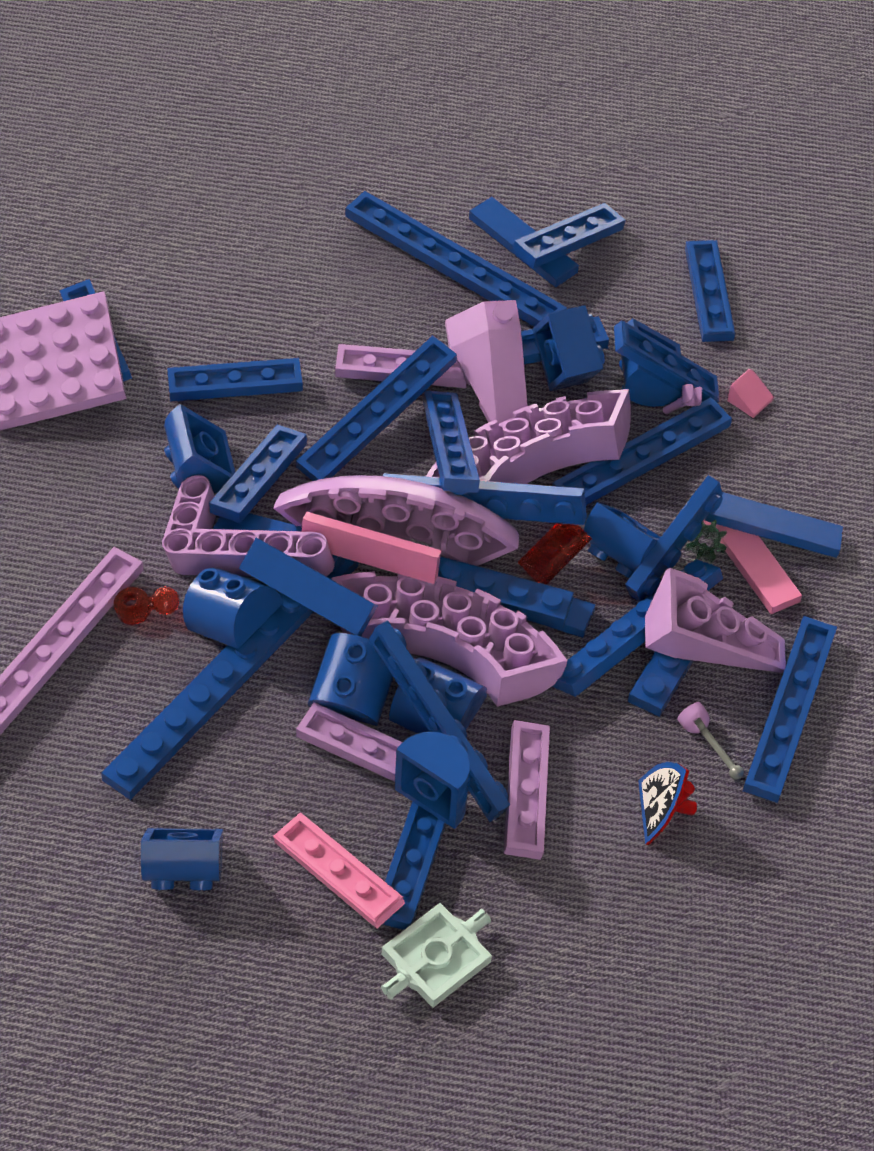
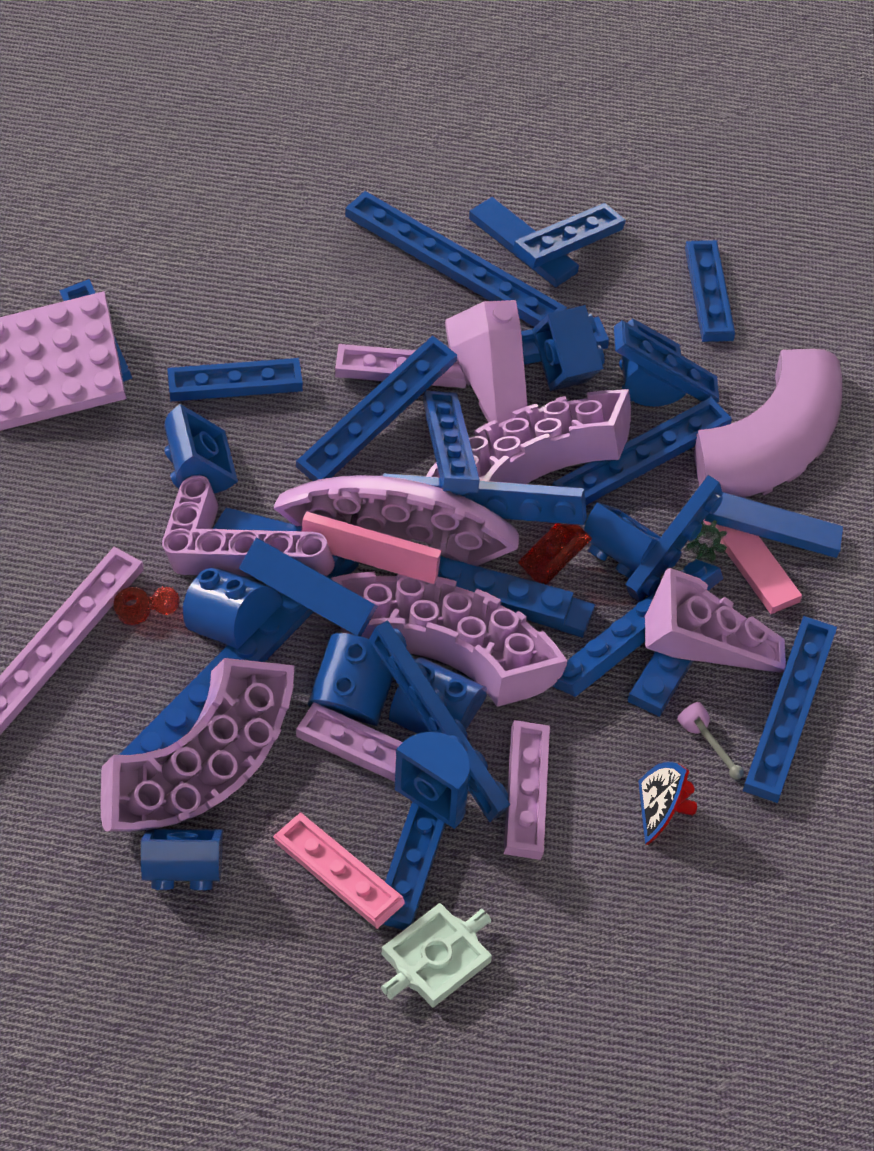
(210, 761): none -> lavender brick
(258, 473): blue plate -> none
(690, 397): lavender hand -> none
(749, 394): bright pink slope -> none
(782, 434): none -> lavender brick

